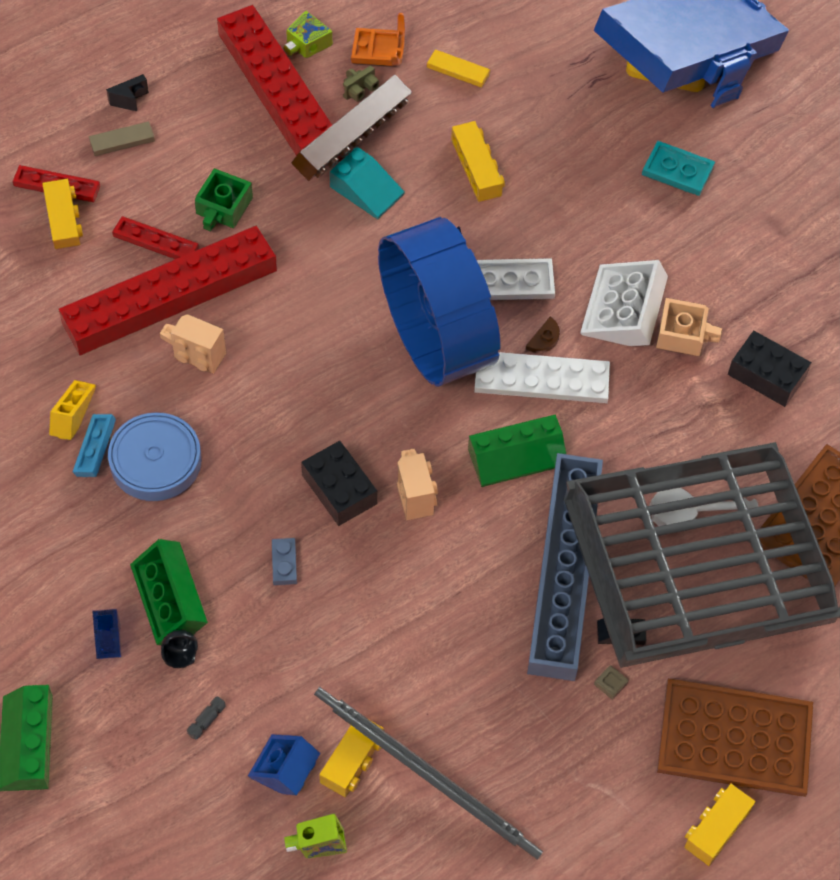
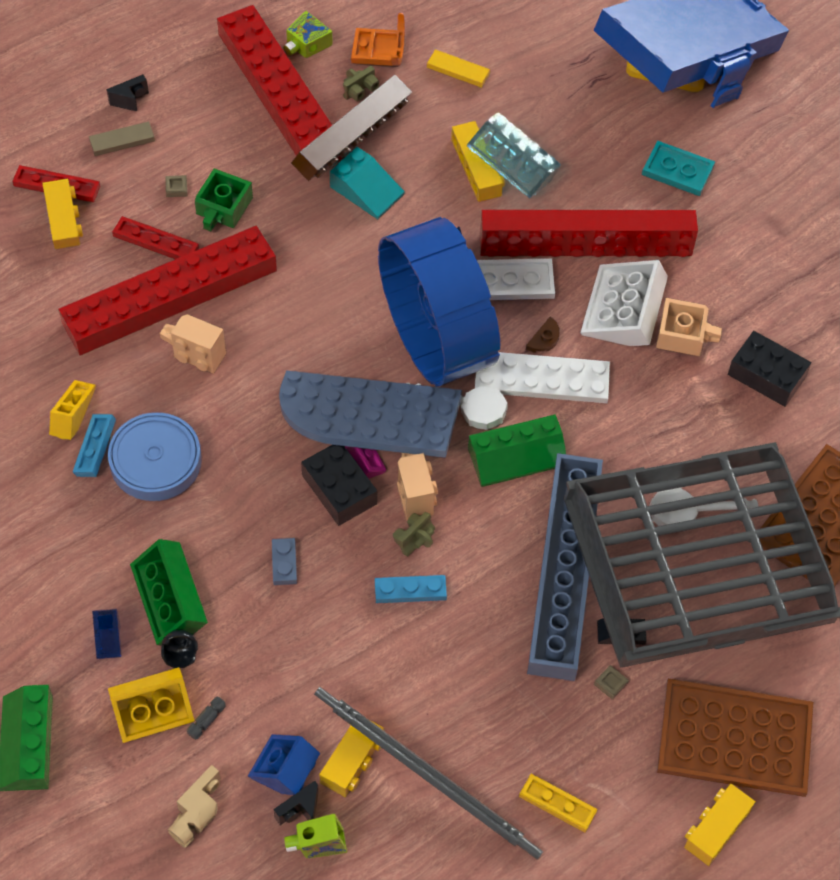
(151, 704): none -> yellow slope
(176, 186): none -> dark tan tile
(196, 807): none -> tan plate
(303, 801): none -> black slope
(367, 460): none -> dark pink slope
(370, 413): none -> sand blue plate
(410, 589): none -> dark azure plate
(416, 535): none -> olive hips
(483, 407): none -> white piece
(514, 155): none -> clear light blue slope
(558, 803): none -> yellow tile
(588, 233): none -> red brick

